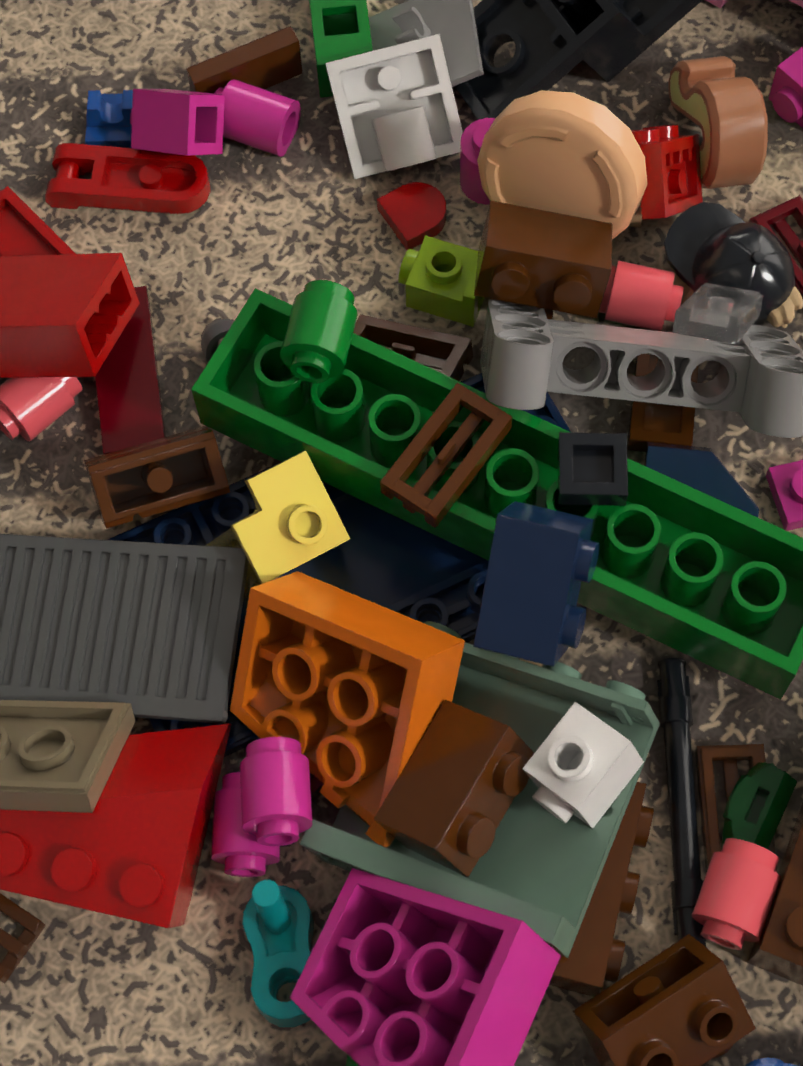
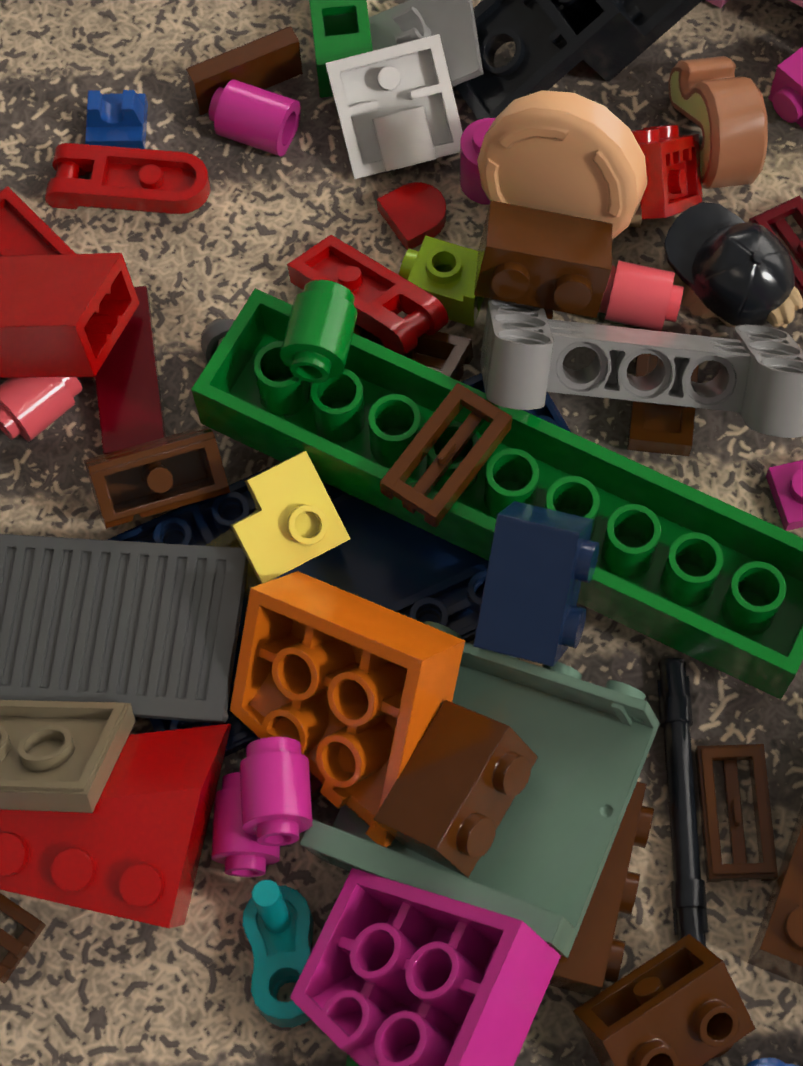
(177, 121): dark pink brick -> none
(377, 293): none -> red plate
(582, 767): white brick -> none
(592, 469): black tile -> none
(700, 470): dark blue tile -> none
(718, 313): clear plate -> none
(737, 894): coral brick -> none
(757, 804): dark green piece -> none

